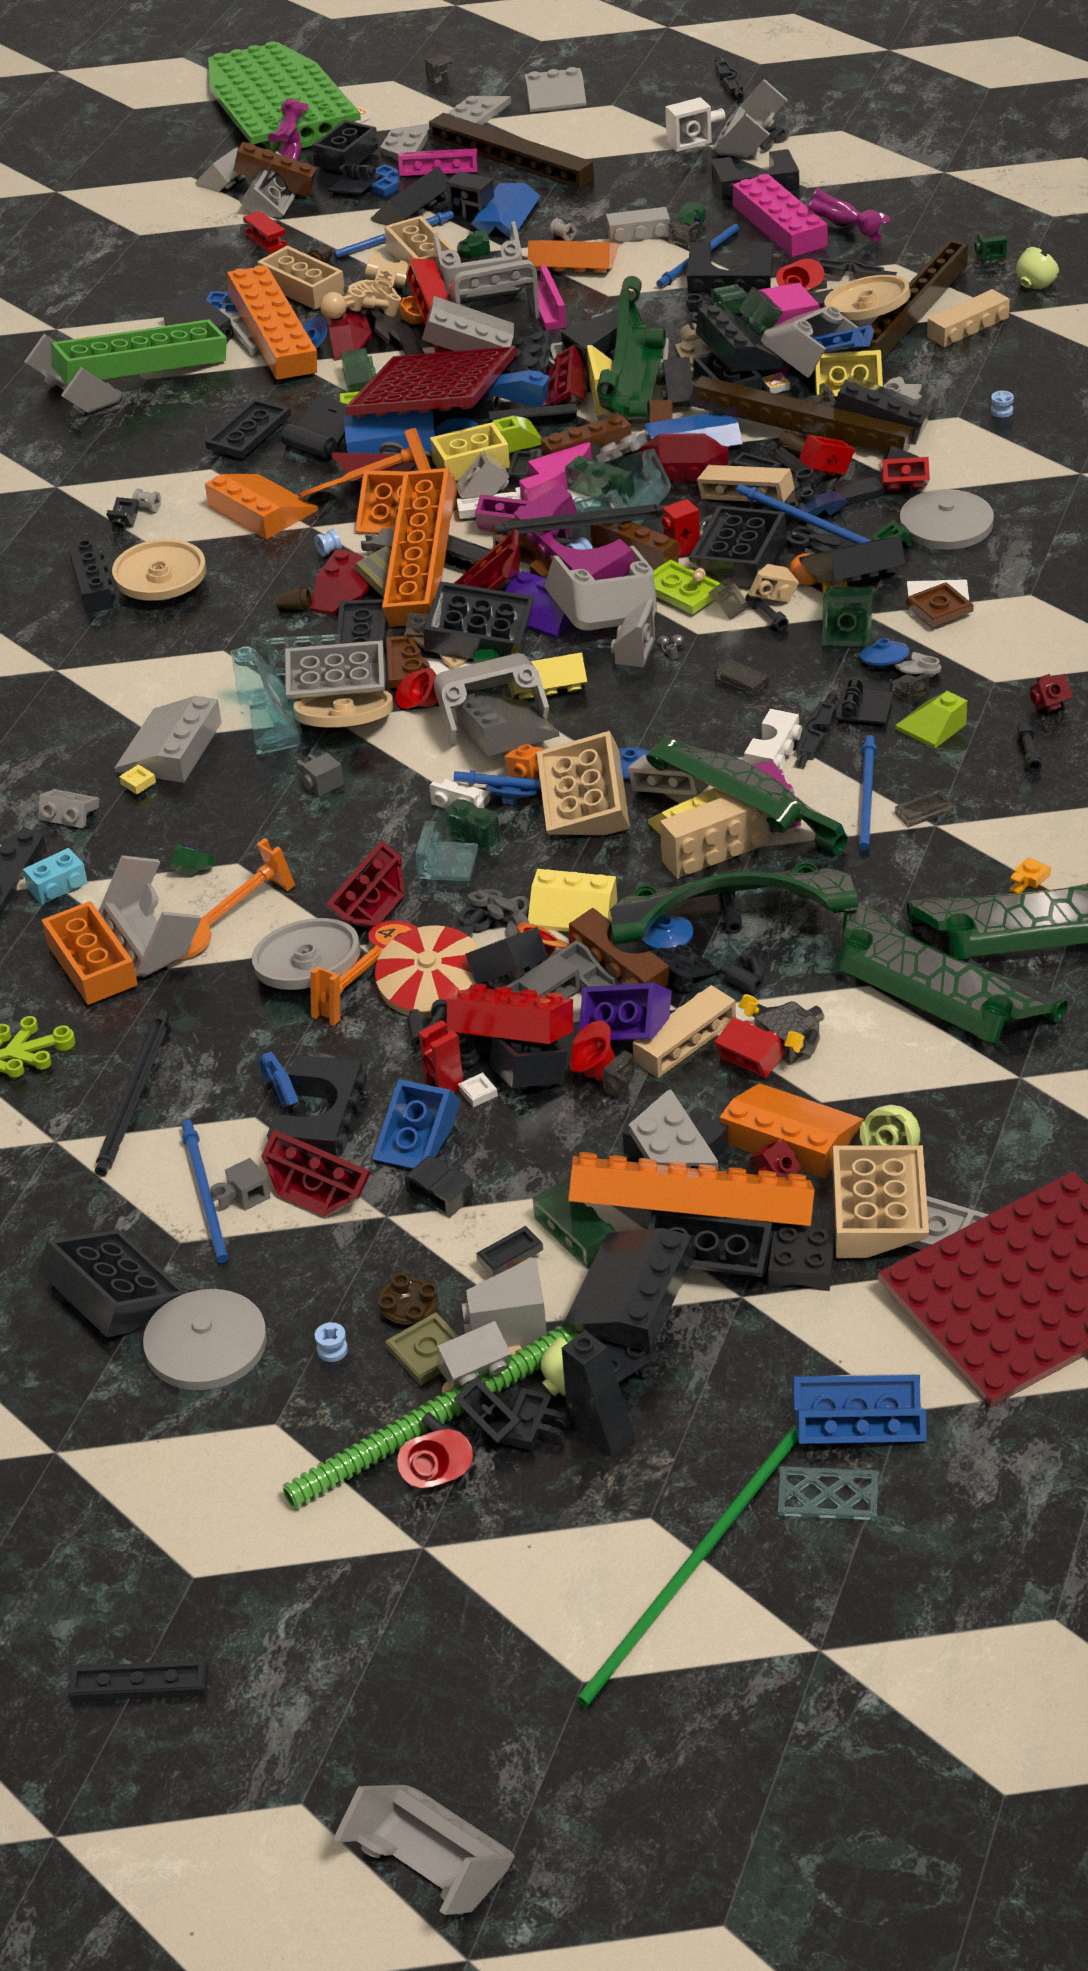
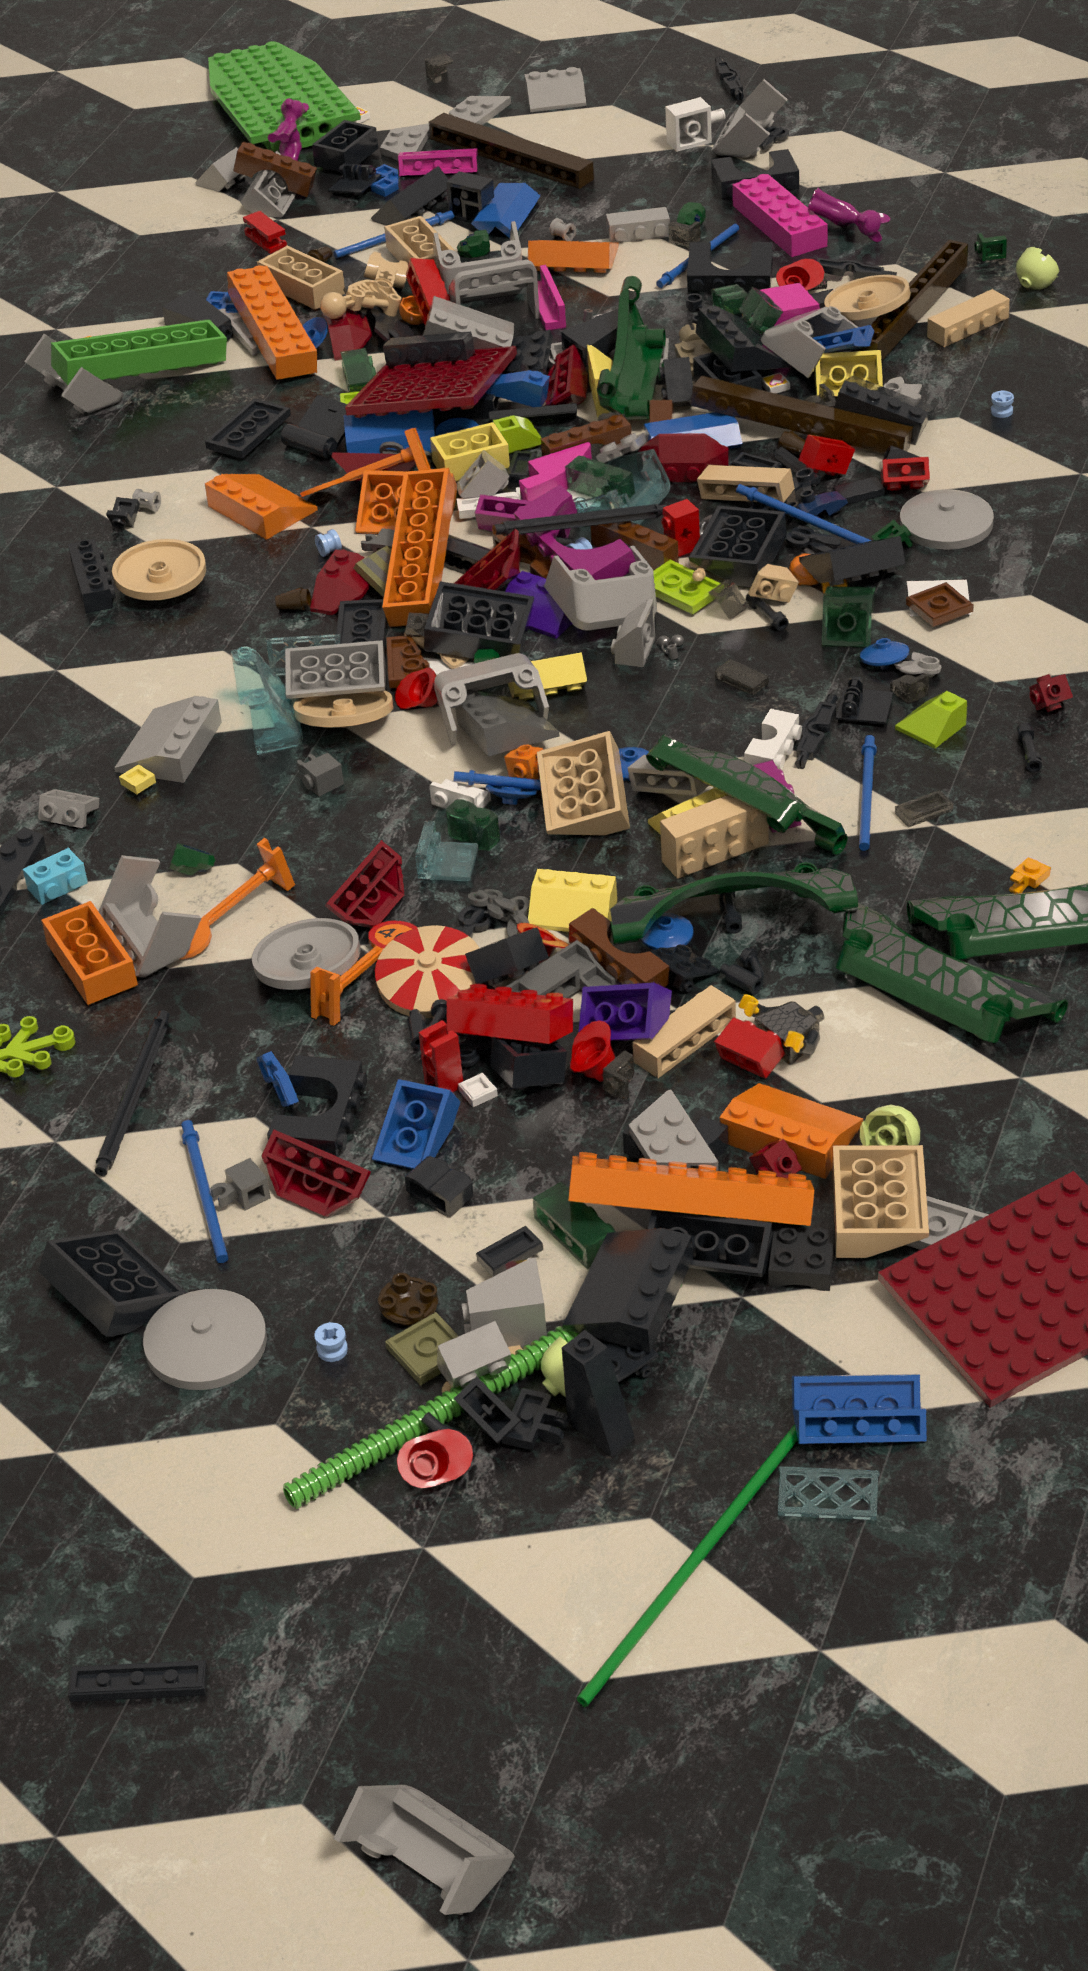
(429, 348): none -> black brick

